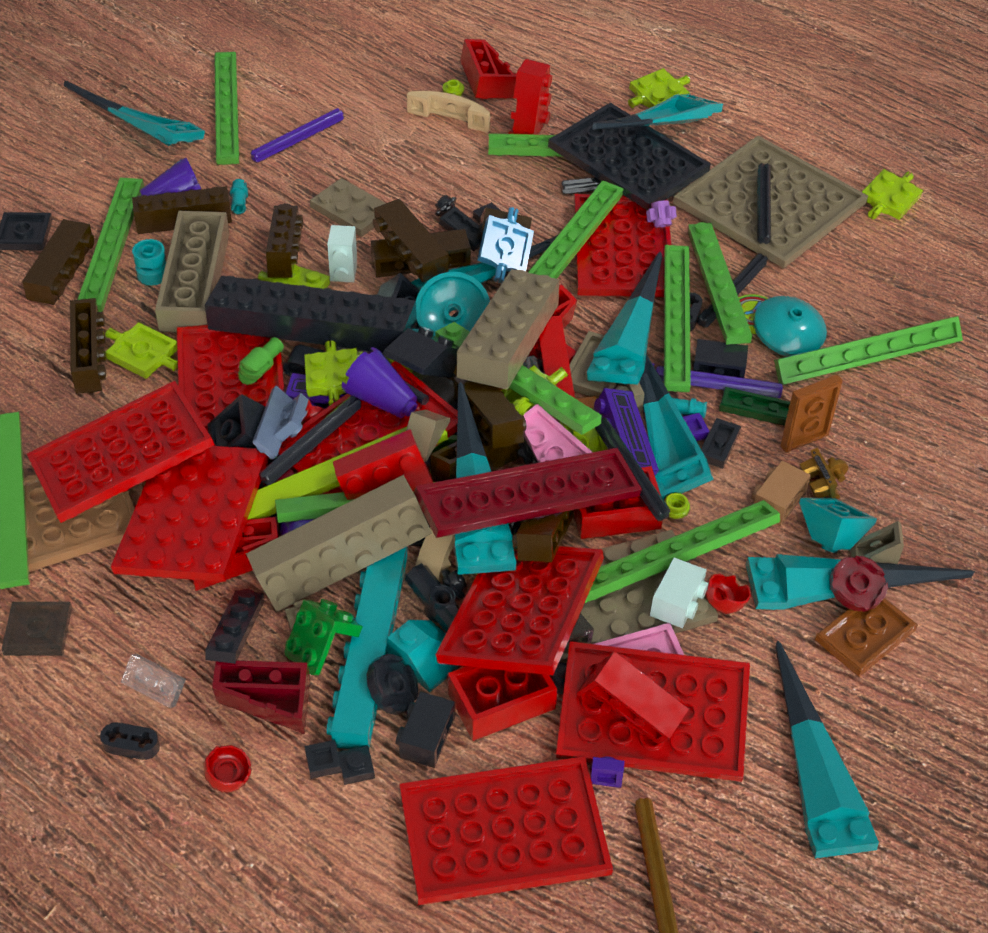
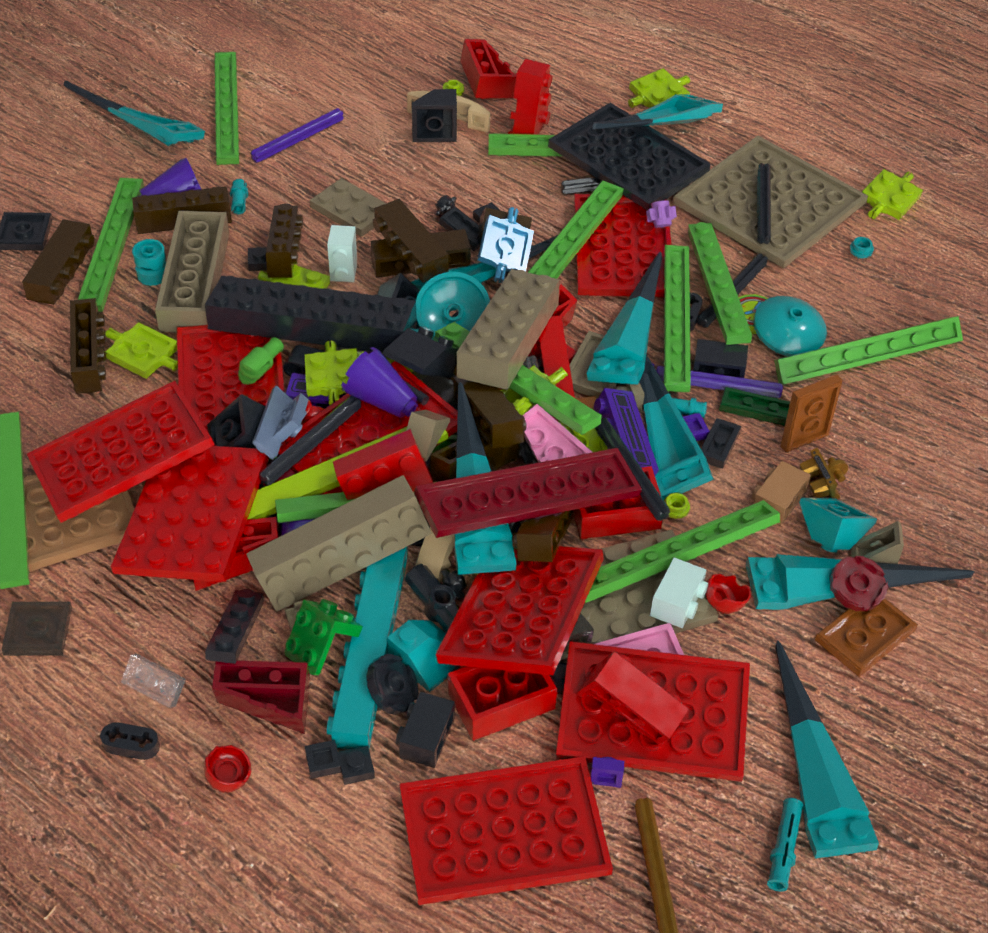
(257, 259): none -> black plate
(435, 117): none -> black slope
(783, 854): none -> teal pin
(861, 247): none -> teal plate

